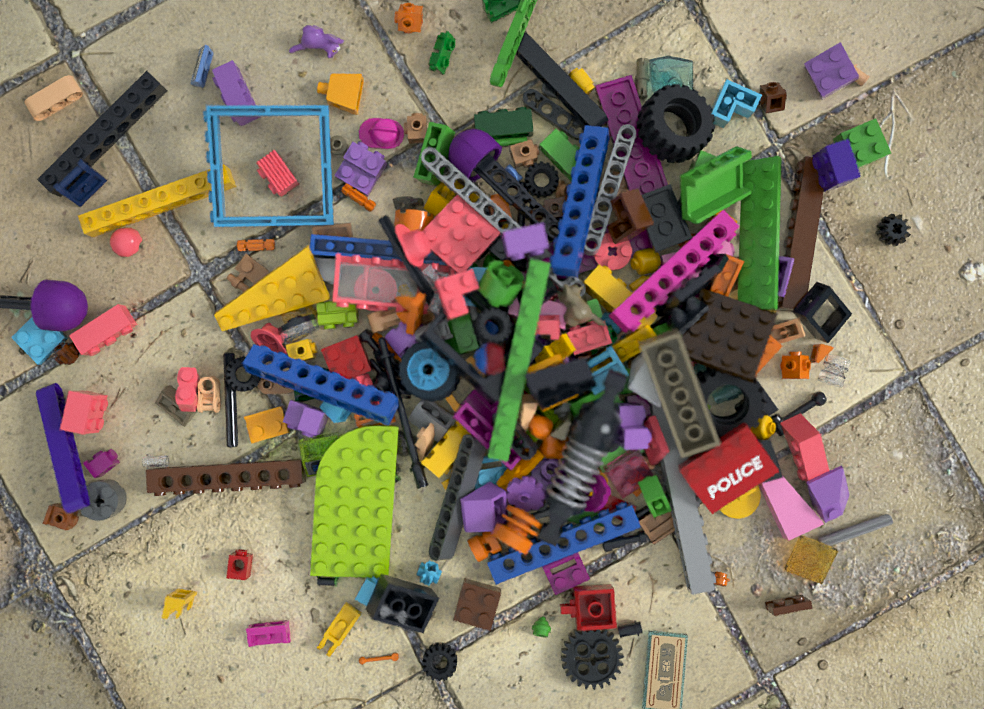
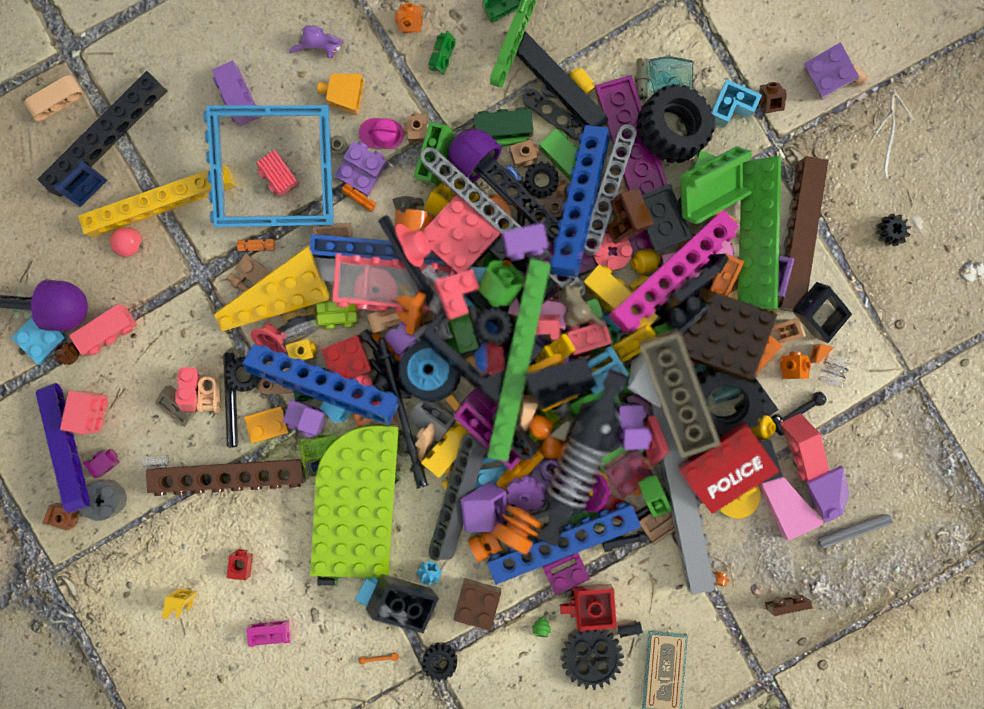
(202, 66): medium blue slope -> none
(340, 627): yellow hinge -> none
(811, 559): clear yellow plate -> none
(836, 165): dark purple brick -> none
(866, 142): bright green brick -> none

